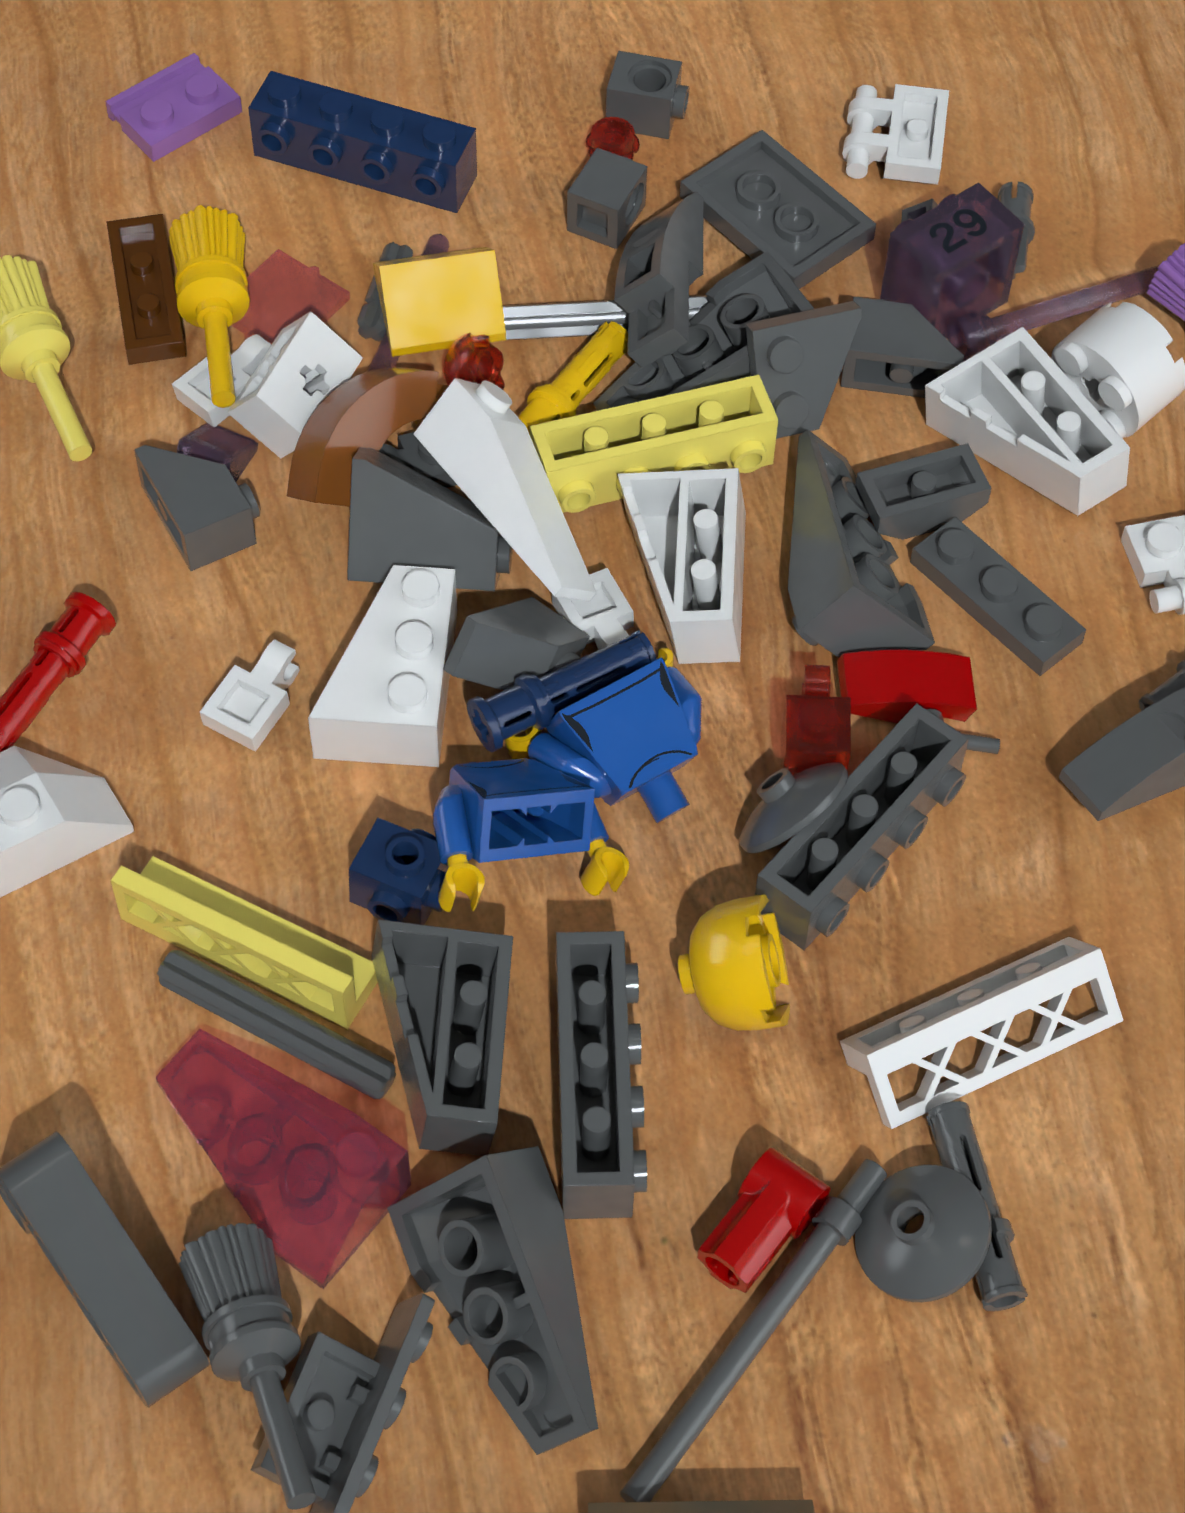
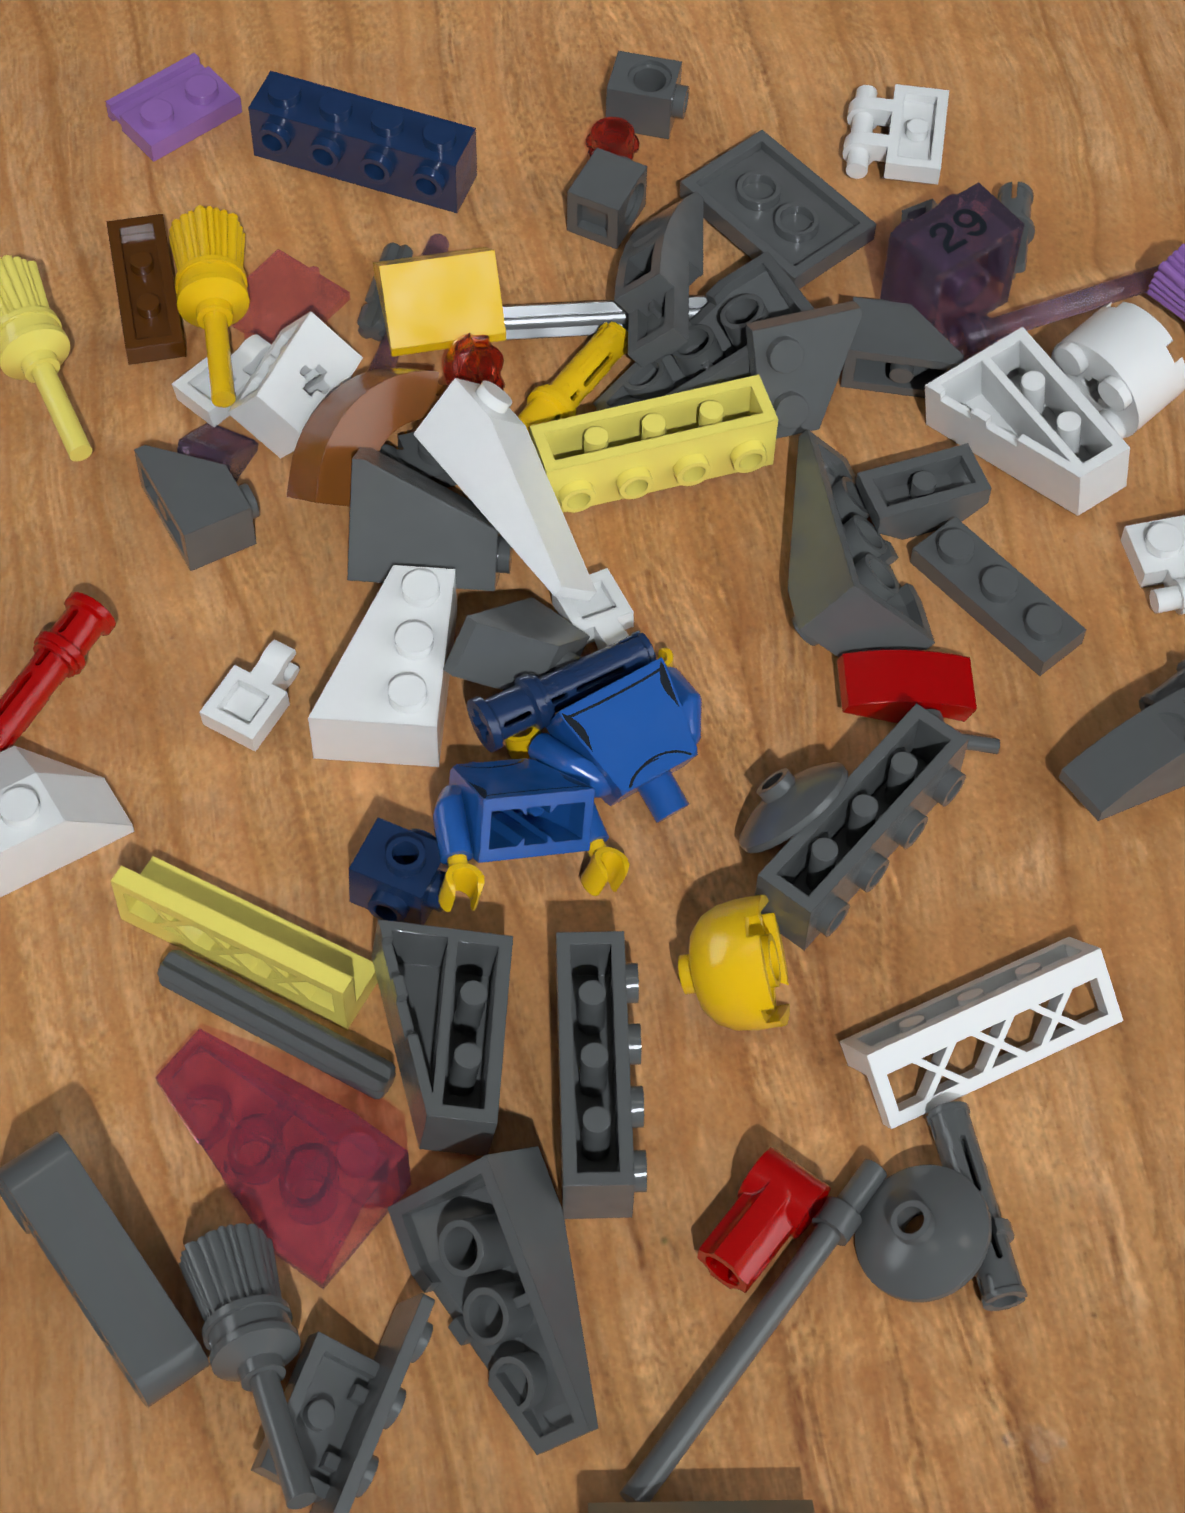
(693, 553): white wedge -> none
(815, 724): clear red brick -> none

